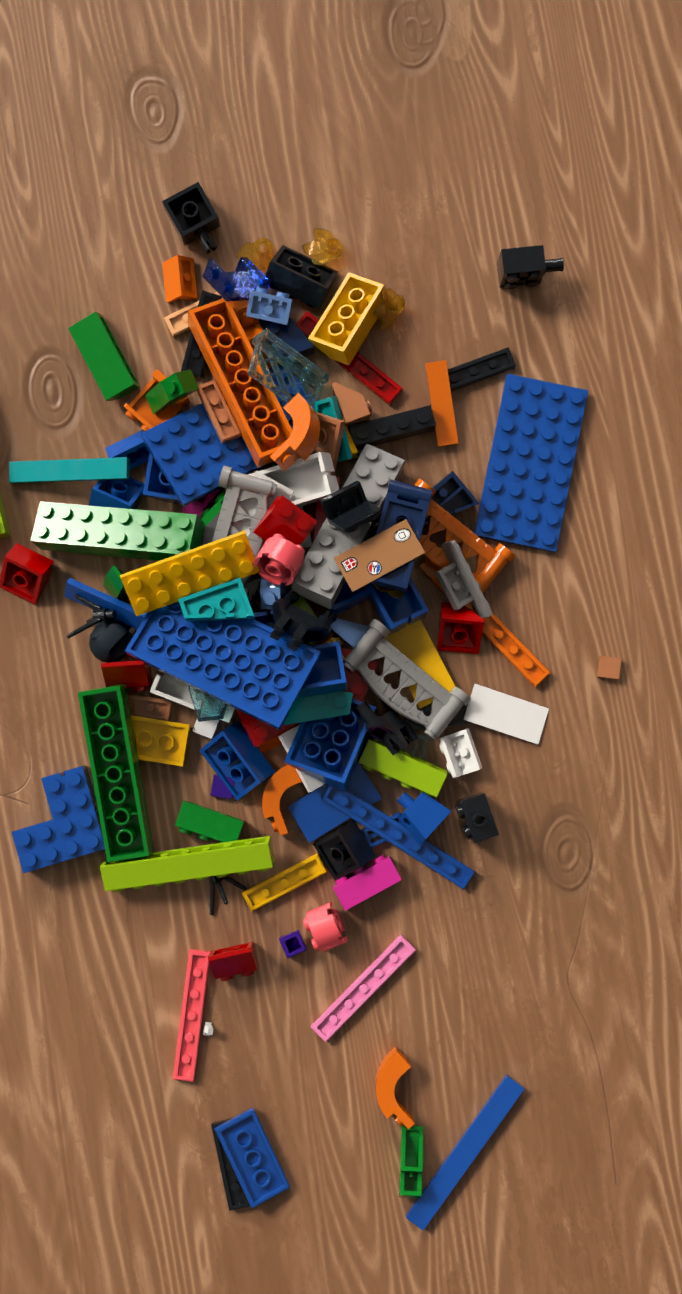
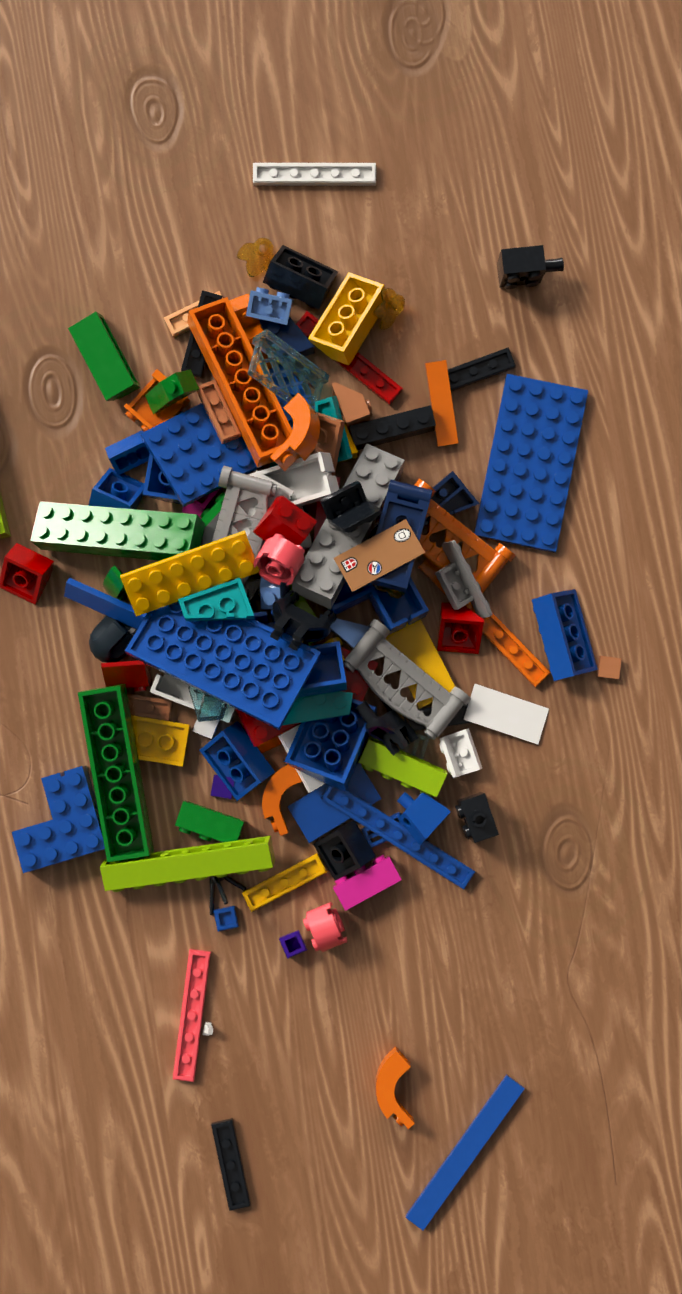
(69, 470): teal tile -> none
(99, 614): black plant -> none
(179, 278): orange panel -> none
(193, 226): black brick -> none
(226, 918): none -> blue tile
(233, 961): red slope -> none
(238, 283): clear blue panel -> none
(252, 1157): blue tile -> none
(314, 174): none -> white tile
(321, 246): clear yellow plate -> none
(363, 988): bright pink tile -> none
(411, 1162): green slope -> none
(564, 634): none -> blue slope

